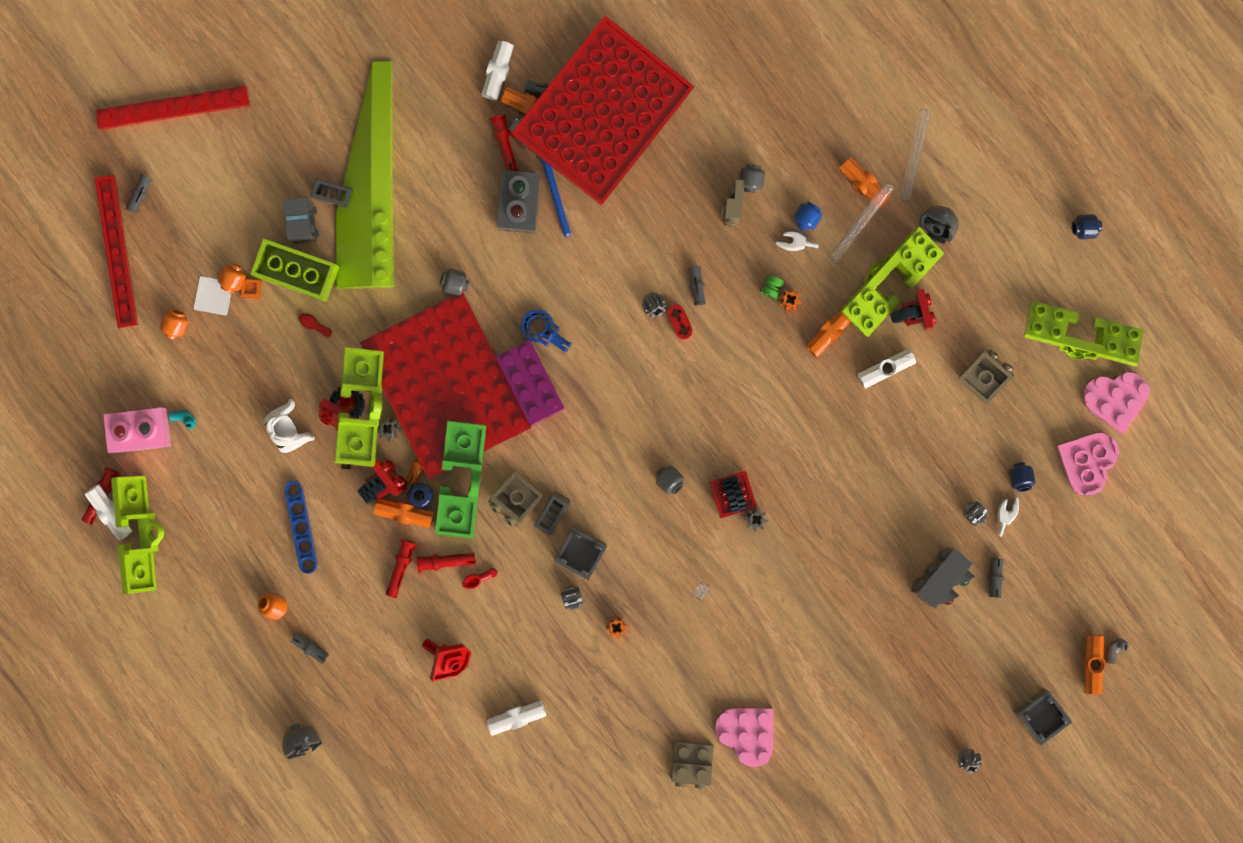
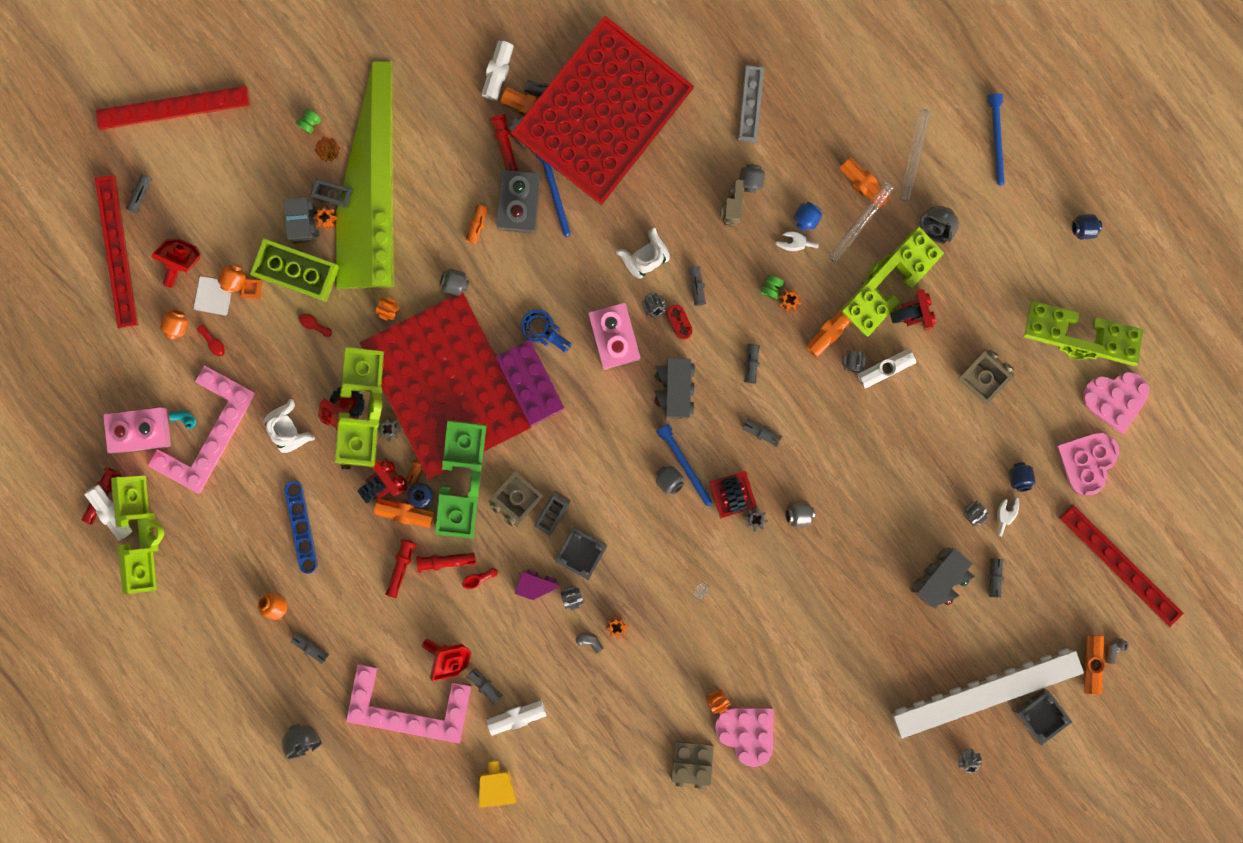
(177, 256): none -> red piece
(198, 474): none -> bright pink plate
(214, 344): none -> red piece
(309, 120): none -> bright green wheel
(321, 214): none -> orange gear
(327, 149): none -> clear orange gear
(387, 308): none -> orange gear
(447, 730): none -> bright pink plate
(476, 224): none -> orange pin
(484, 686): none -> dark grey pin
(496, 787): none -> yellow torso
(533, 586): none -> magenta slope
(589, 639): none -> flat silver arm
(614, 336): none -> bright pink piece
(646, 258): none -> white hair
(665, 433): none -> blue piece
(678, 385): none -> dark grey piece
(717, 701): none -> orange gear
(751, 104): none -> light grey tile
(751, 363): none -> dark grey pin
(762, 432): none -> dark grey pin
(799, 514): none -> flat silver head
(853, 361): none -> flat silver gear
(987, 693): none -> white brick
(995, 102): none -> blue piece
(1121, 566): none -> red tile

